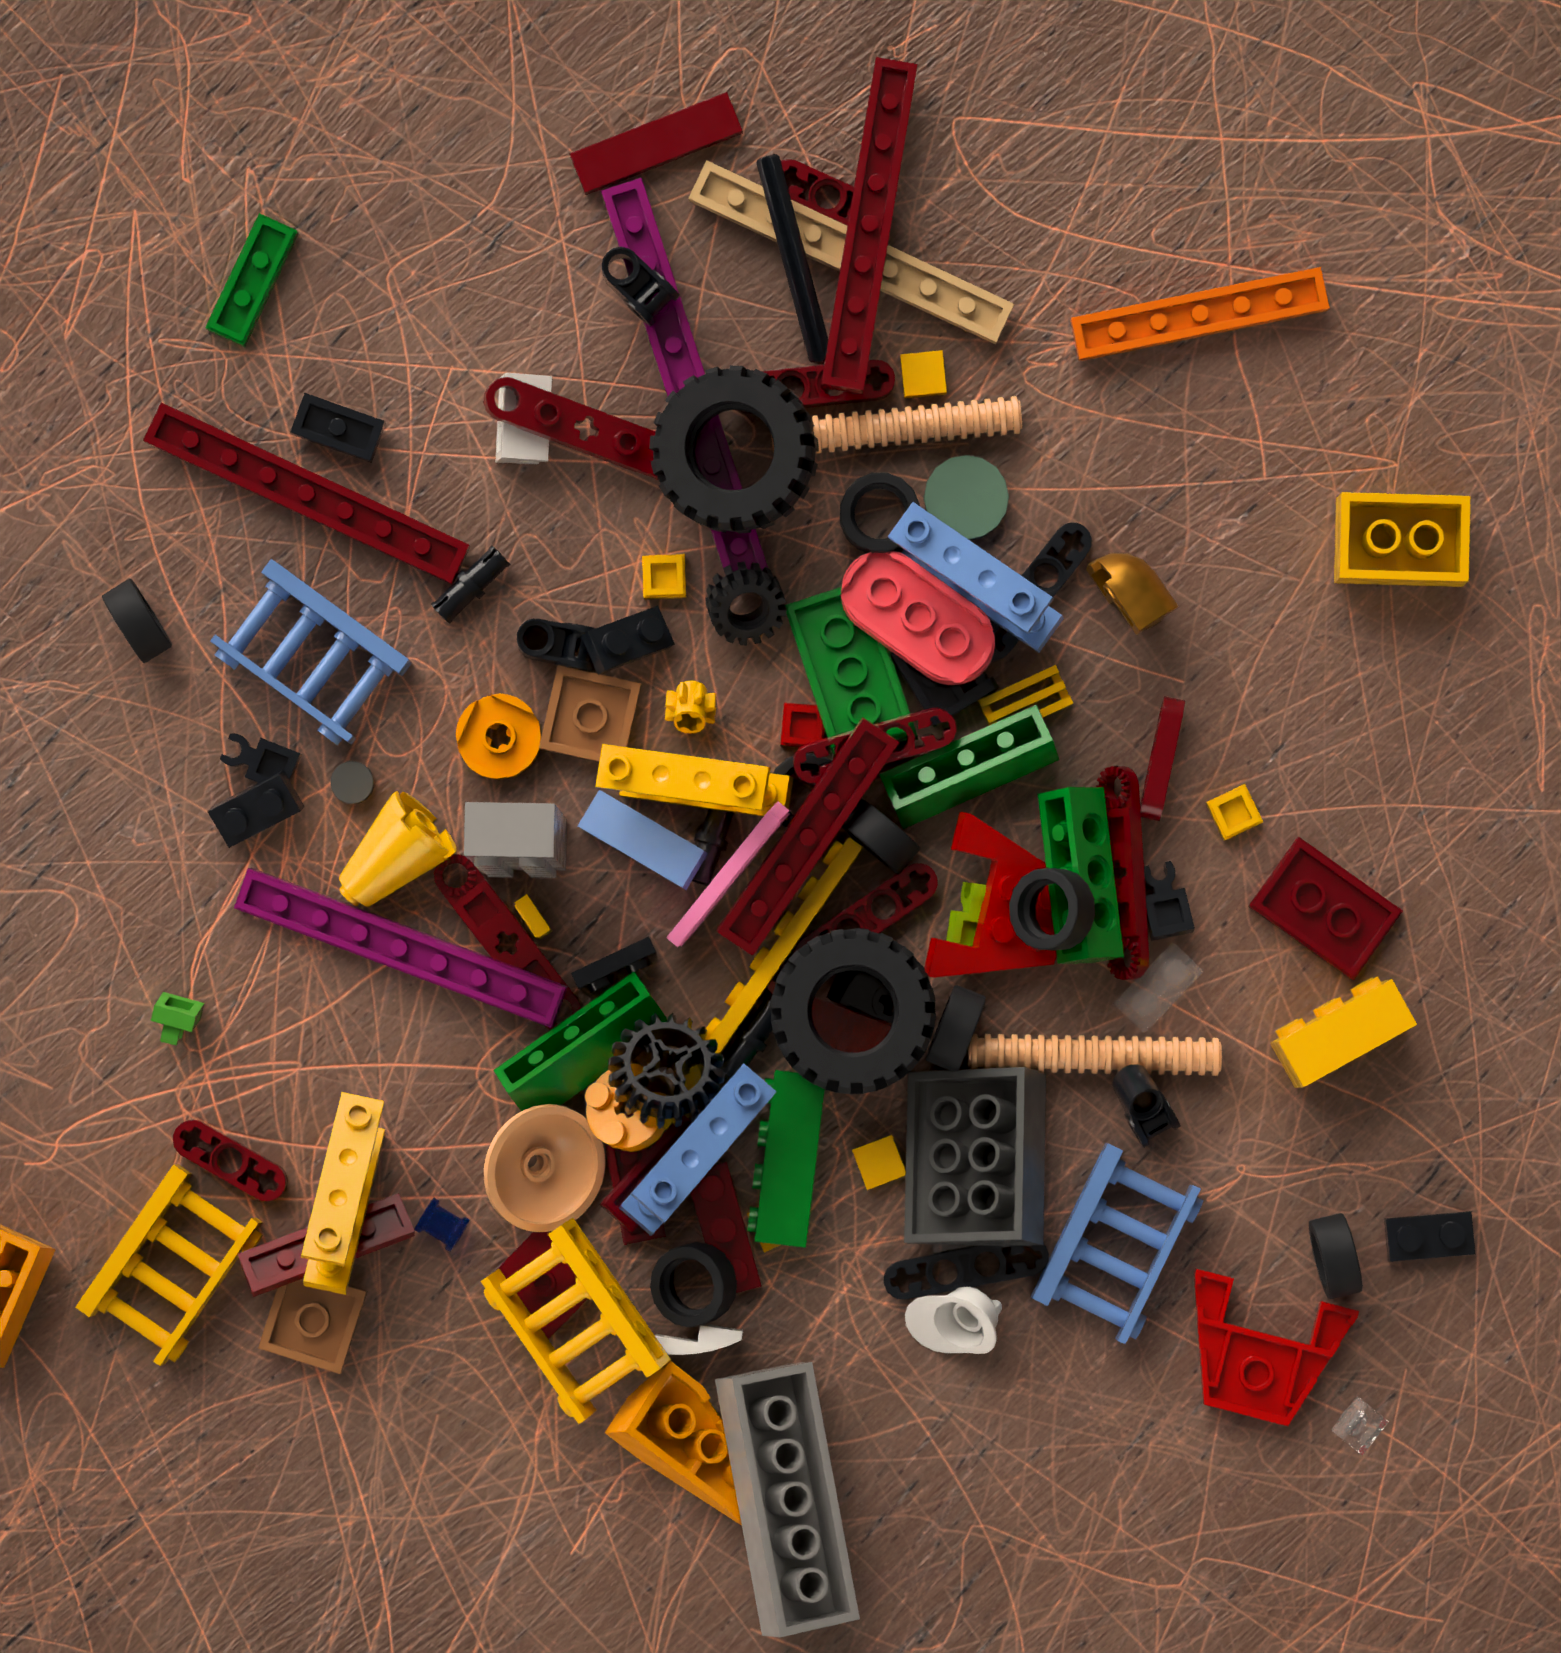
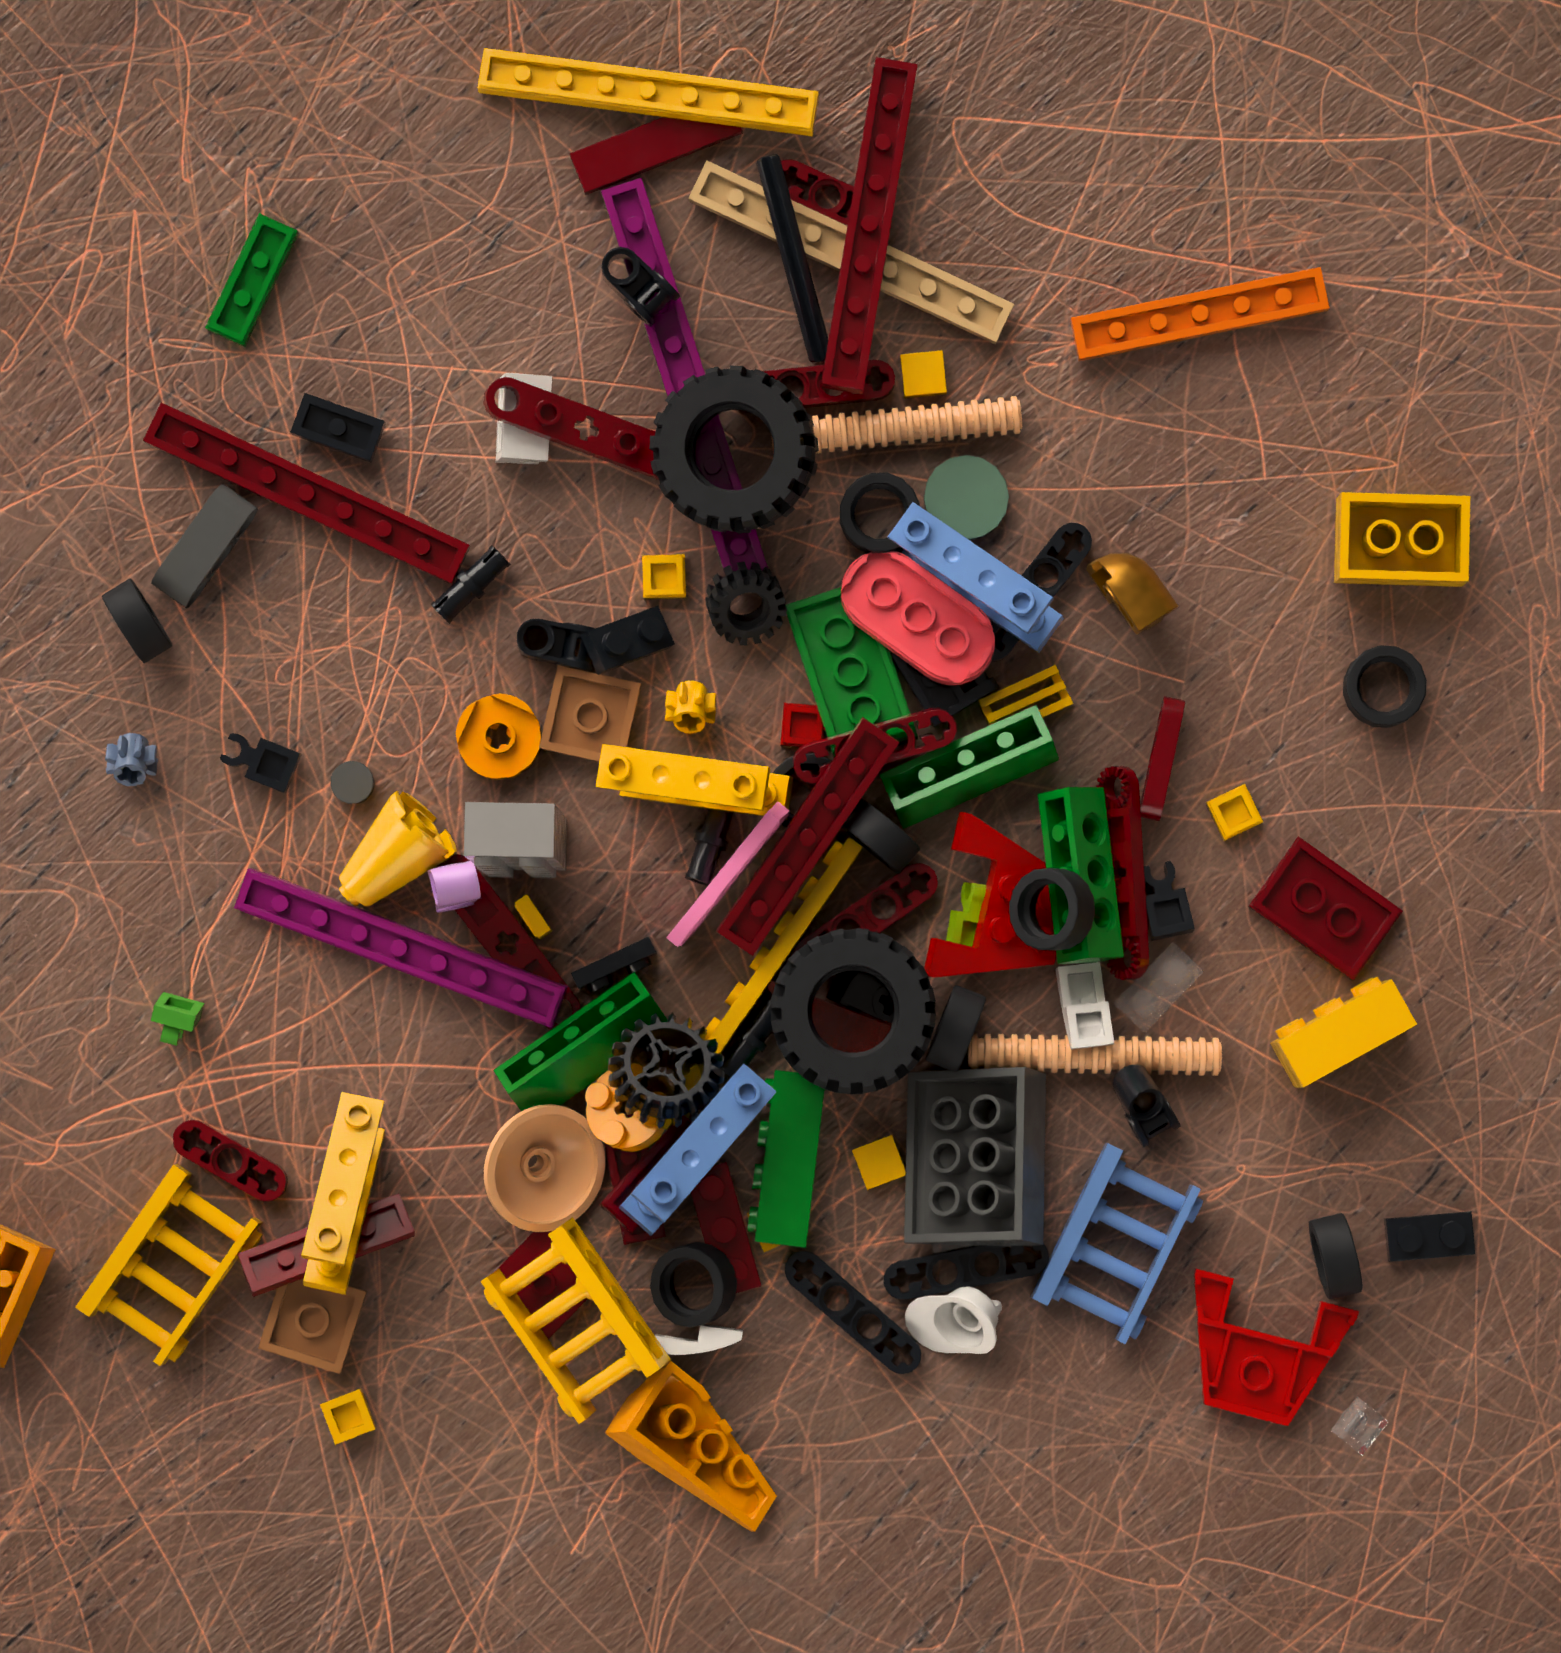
(131, 759): none -> sand blue gear
(204, 546): none -> dark grey beam
(256, 809): black plate -> none
(315, 611): medium blue fence -> none
(348, 1416): none -> yellow plate
(442, 1224): clear blue bush -> none
(454, 886): none -> lavender piece
(642, 839): medium blue tile -> none
(648, 92): none -> yellow tile
(787, 1499): light grey brick -> none
(849, 1316): none -> black beam
(1084, 1005): none -> white slope
(1407, 663): none -> black tyre

